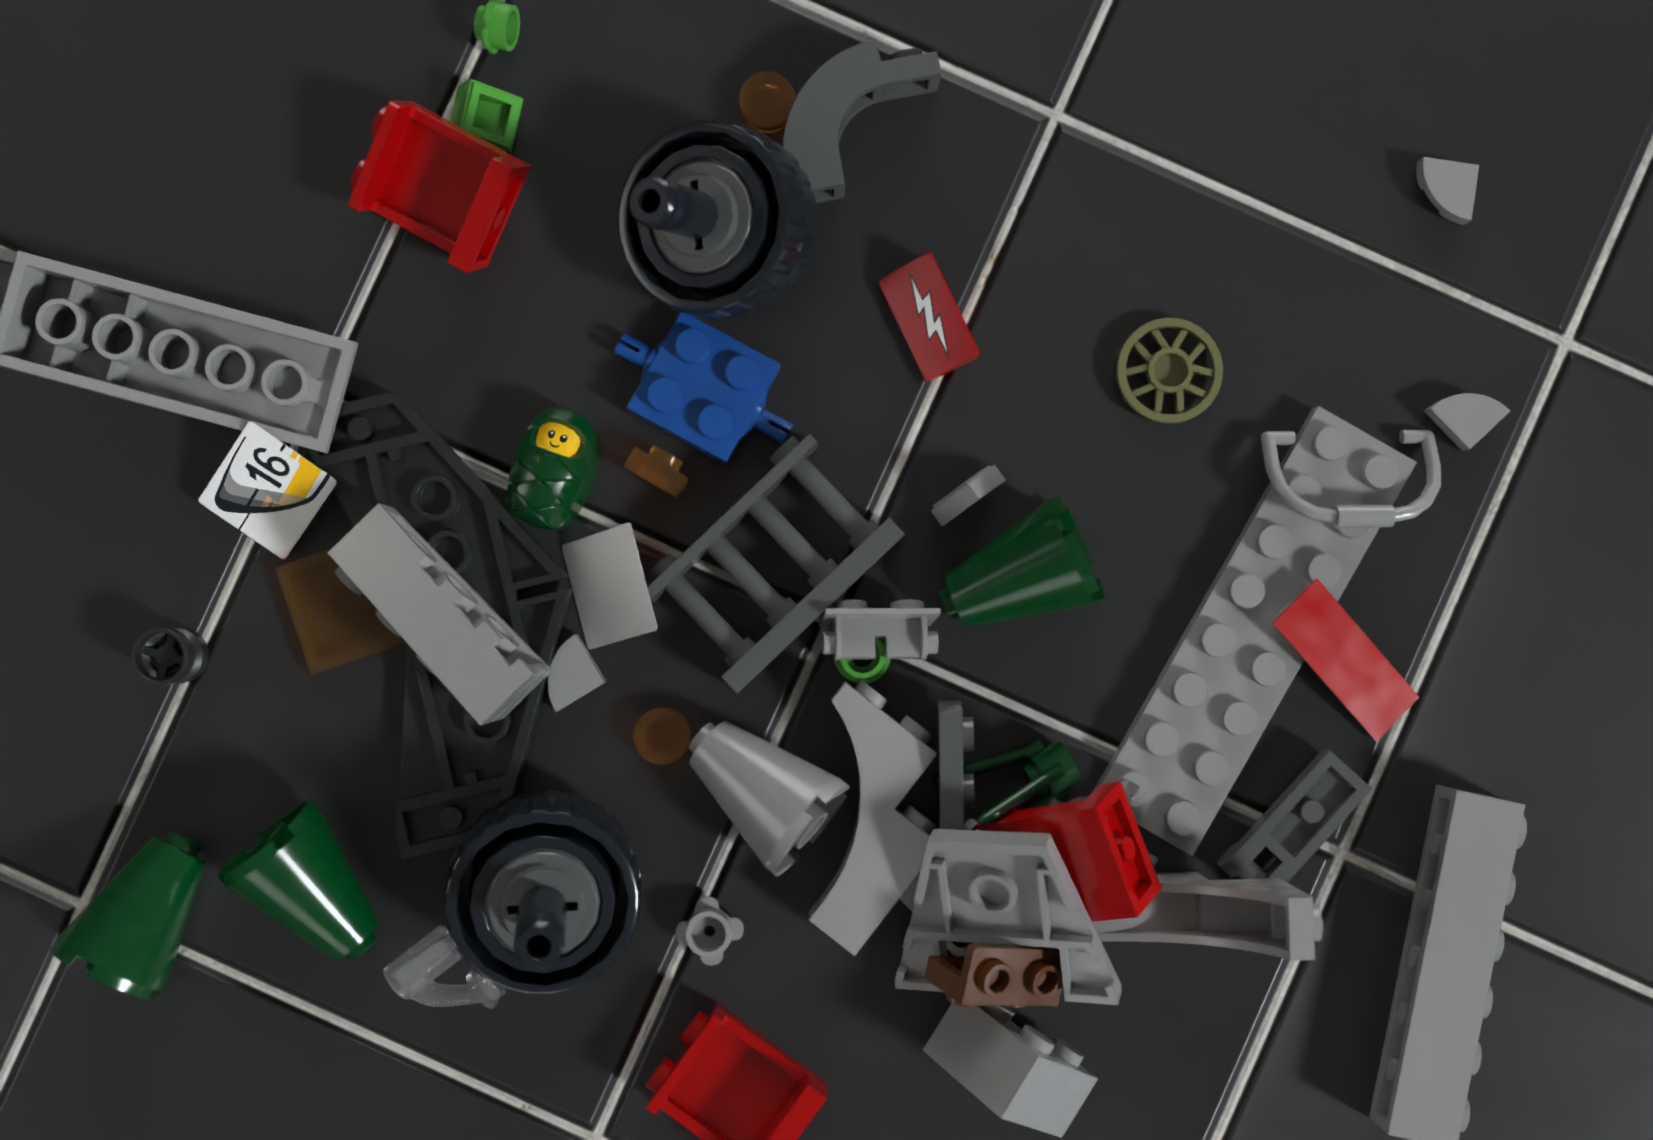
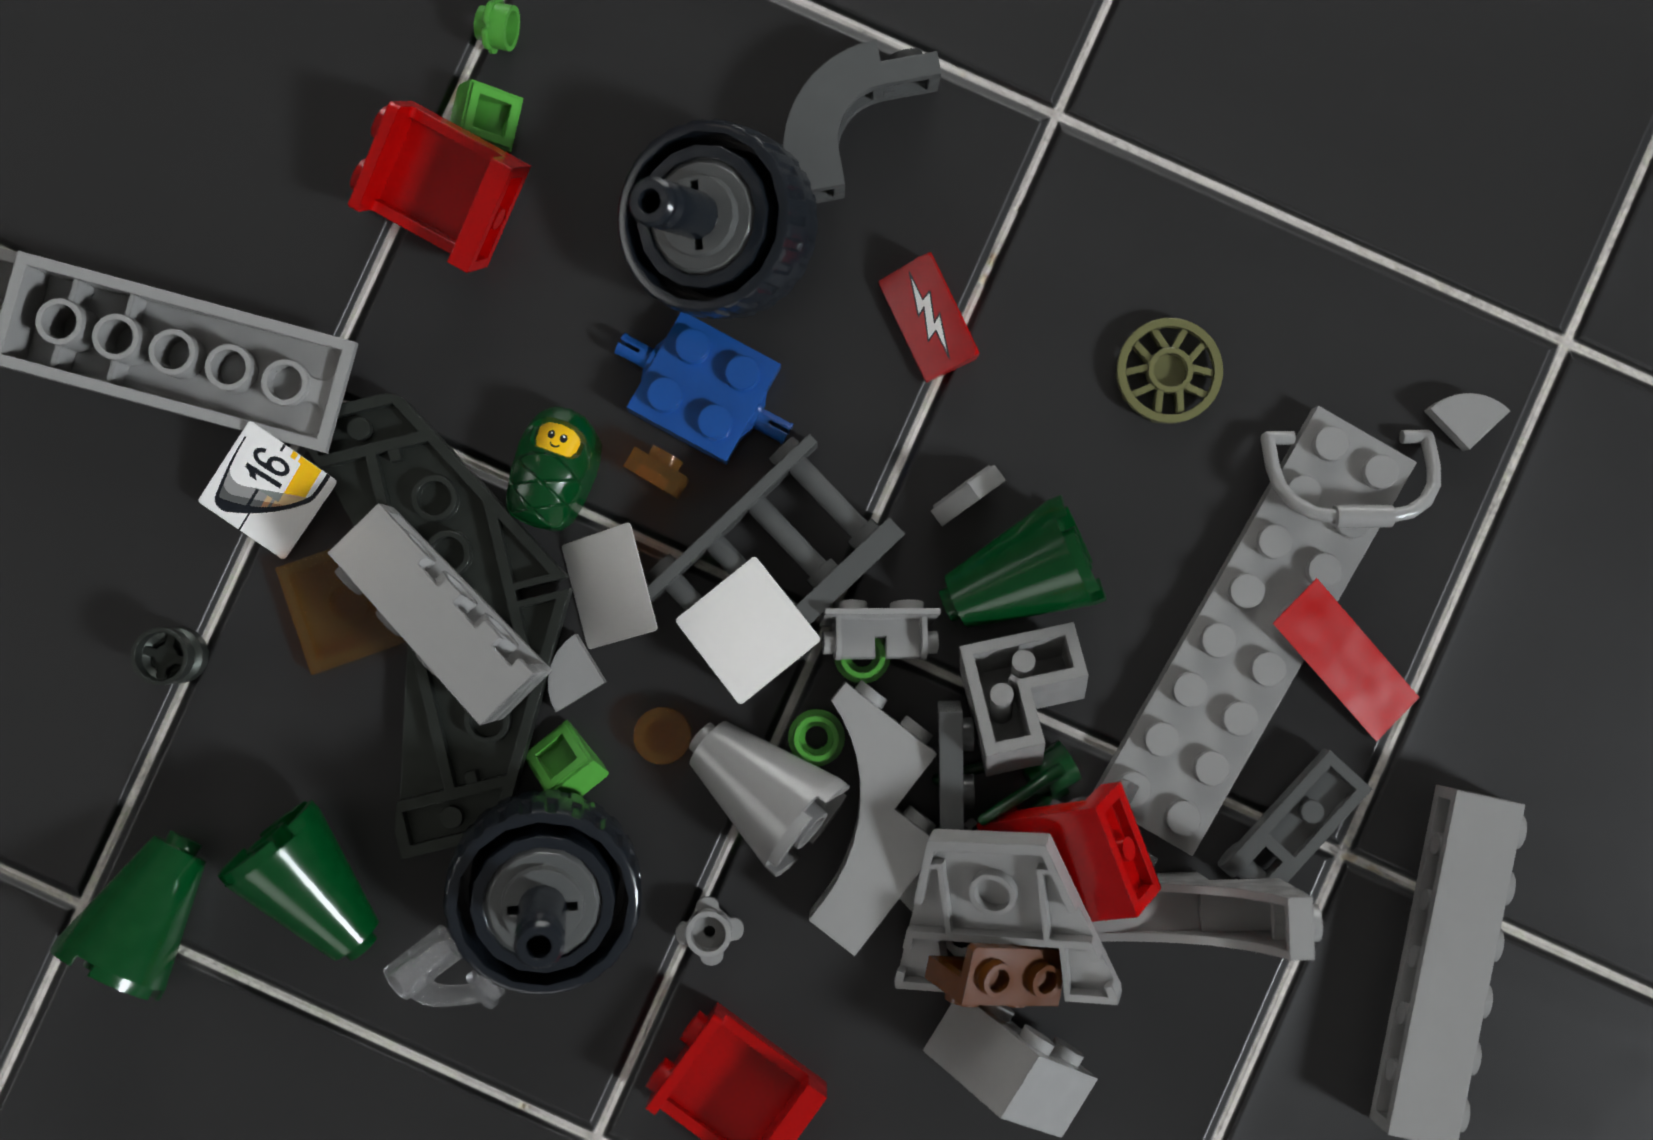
(566, 762): none -> bright green slope
(747, 630): none -> white sticker
(766, 101): clear orange tile -> none
(821, 755): none -> bright green plate
(1012, 679): none -> light grey brick
(1449, 187): light grey tile -> none

